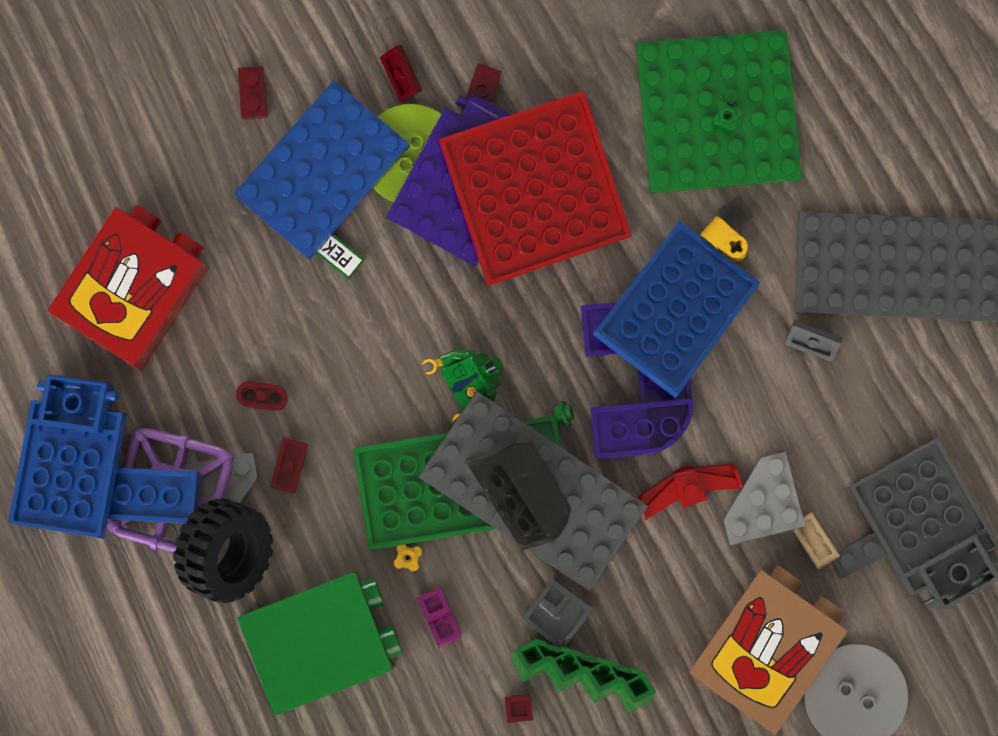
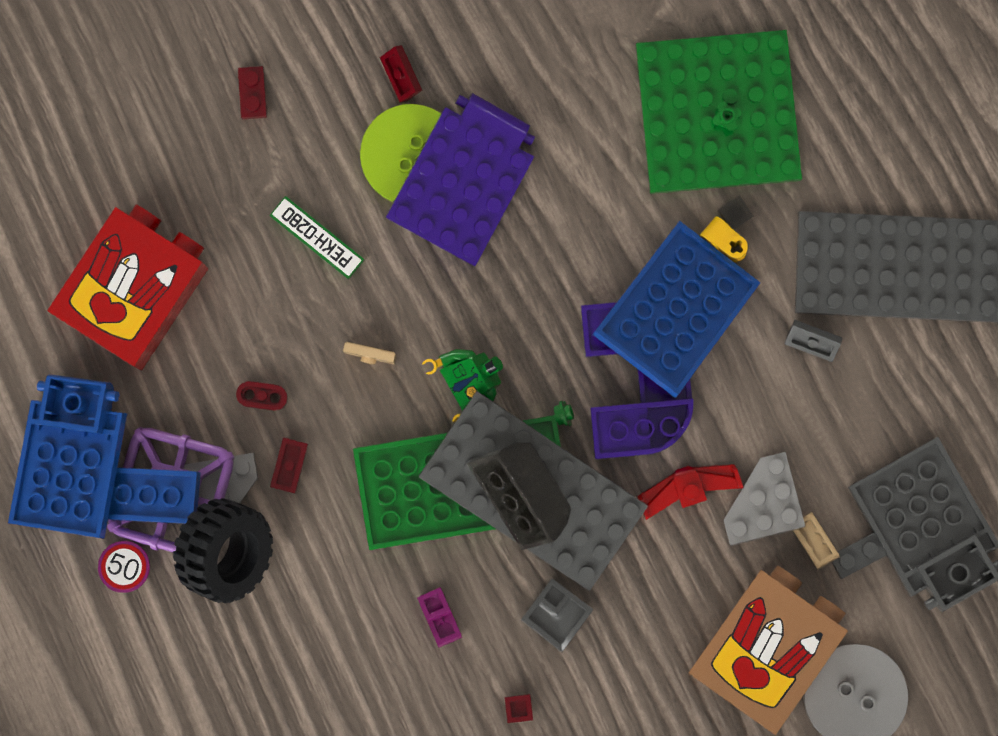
(124, 566): none -> piece
(319, 641): green brick -> none
(321, 169): blue plate -> none
(369, 354): none -> tan plate
(414, 554): yellow plate -> none
(484, 82): dark red plate -> none
(535, 188): red plate -> none
(597, 674): green brick -> none

